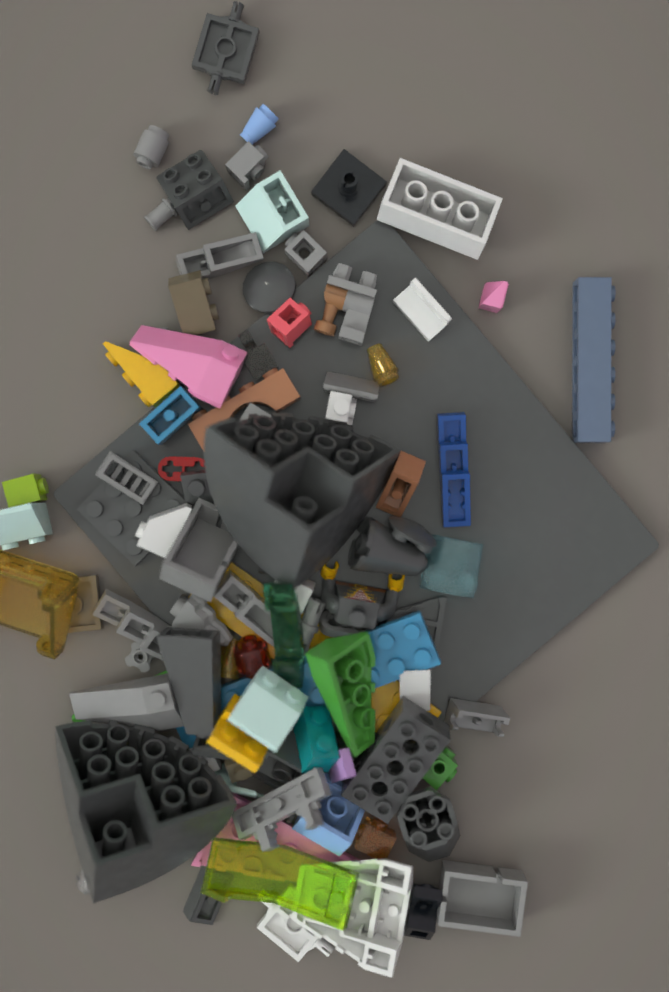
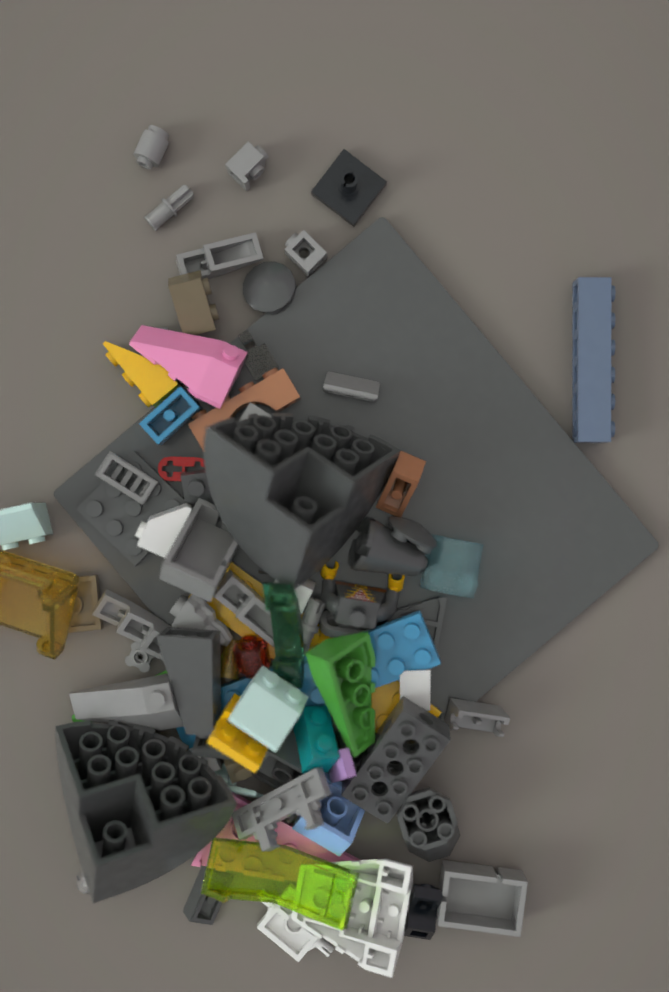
(25, 490): lime brick -> none
(195, 189): dark grey bracket -> none
(225, 48): dark grey plate -> none
(259, 124): light blue cone -> none
(272, 211): light aqua slope -> none
(289, 321): coral brick -> none
(341, 408): white brick -> none
(351, 298): light grey hips -> none
(374, 838): clear orange brick -> none
(382, 365): clear yellow cone -> none
(422, 310): white panel -> none
(439, 208): white brick -> none
(442, 769): bright green brick -> none
(454, 469): blue slope -> none
(493, 296): bright pink slope -> none

